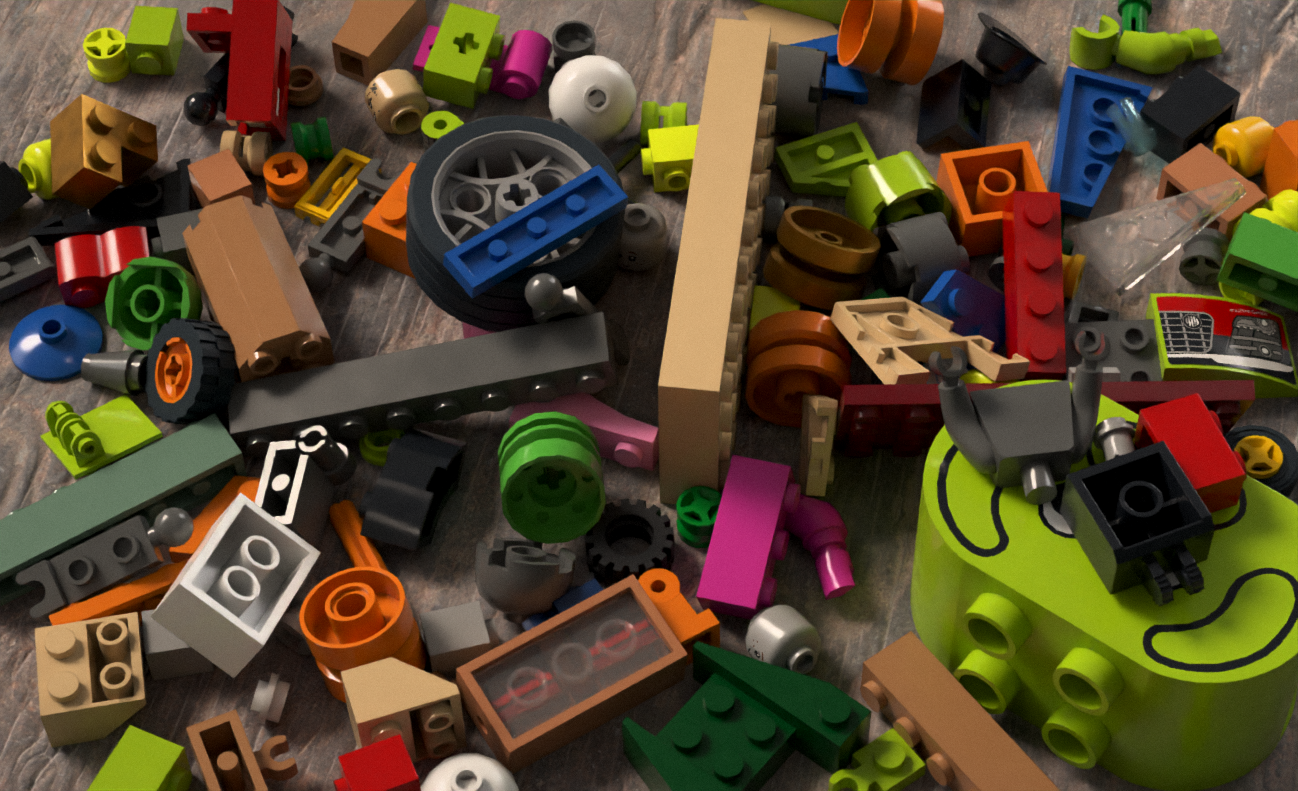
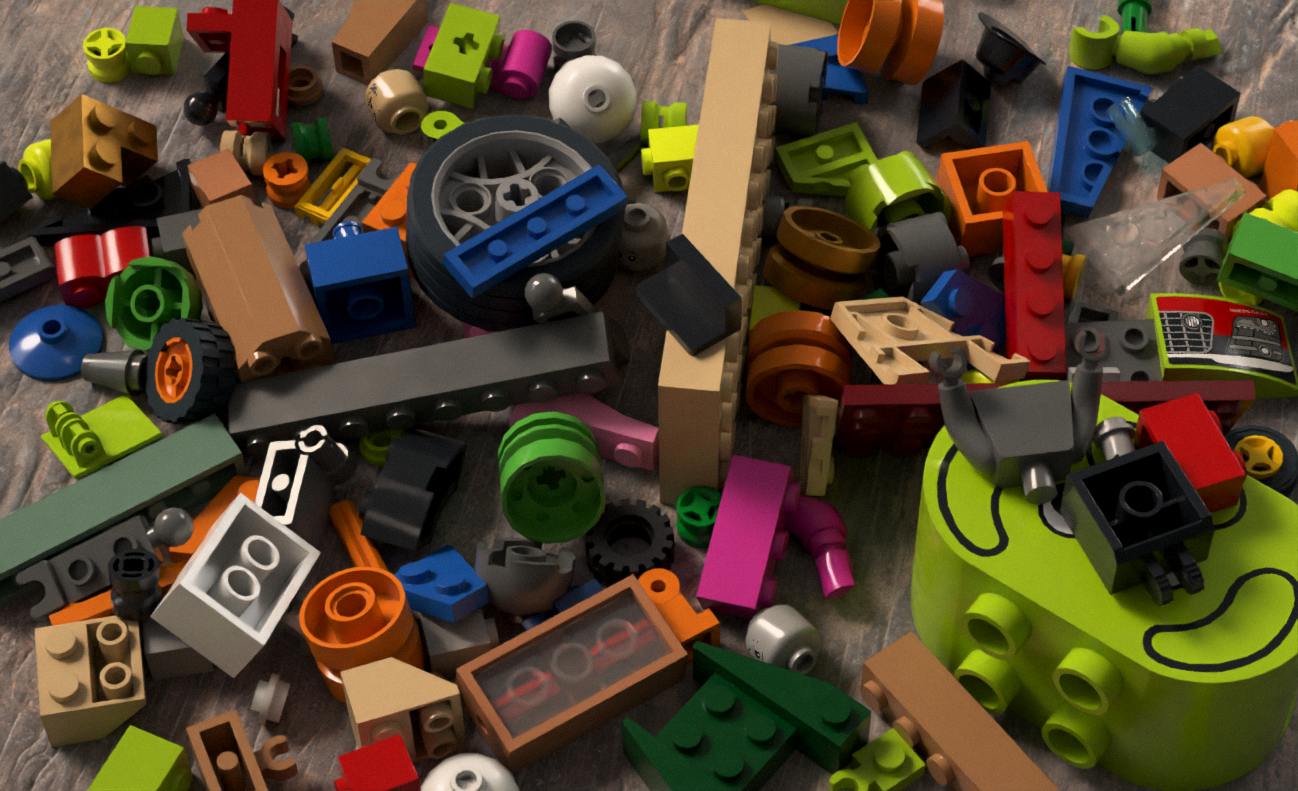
(134, 584): none -> black wheel
(361, 283): none -> blue brick
(443, 585): none -> blue wing
(692, 298): none -> black panel

